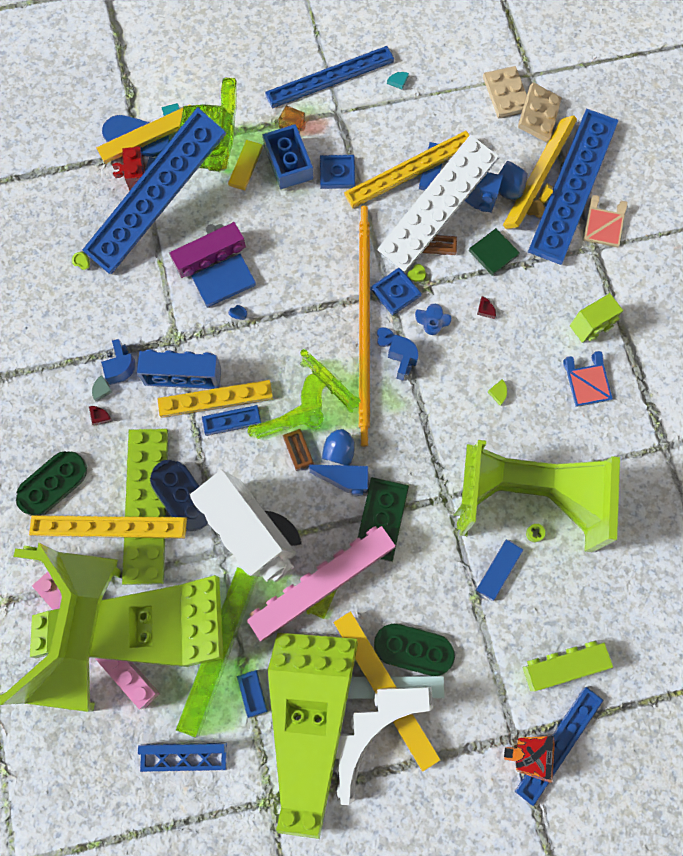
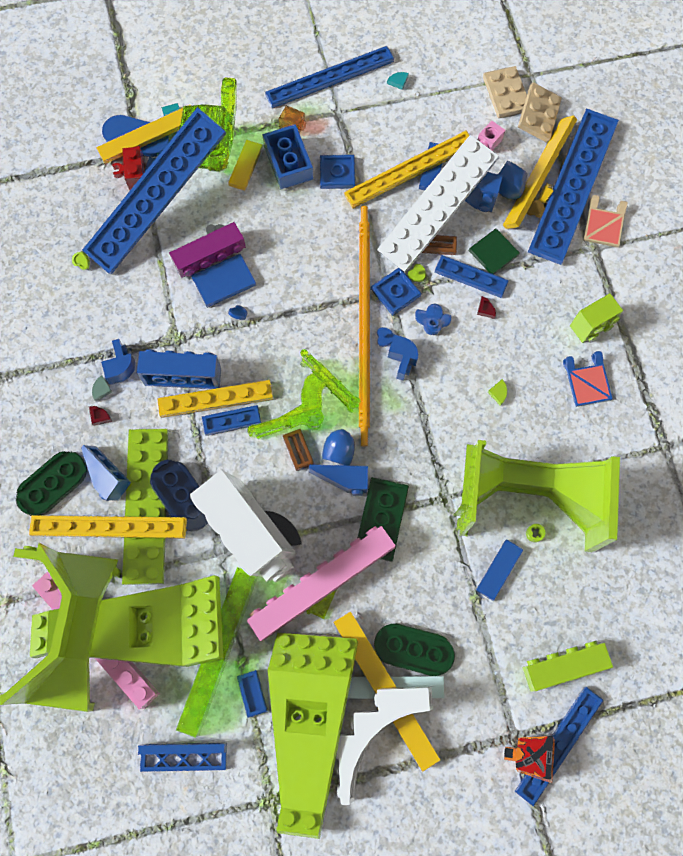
(105, 476): none -> slope
(471, 276): none -> blue tile
(494, 132): none -> bright pink brick

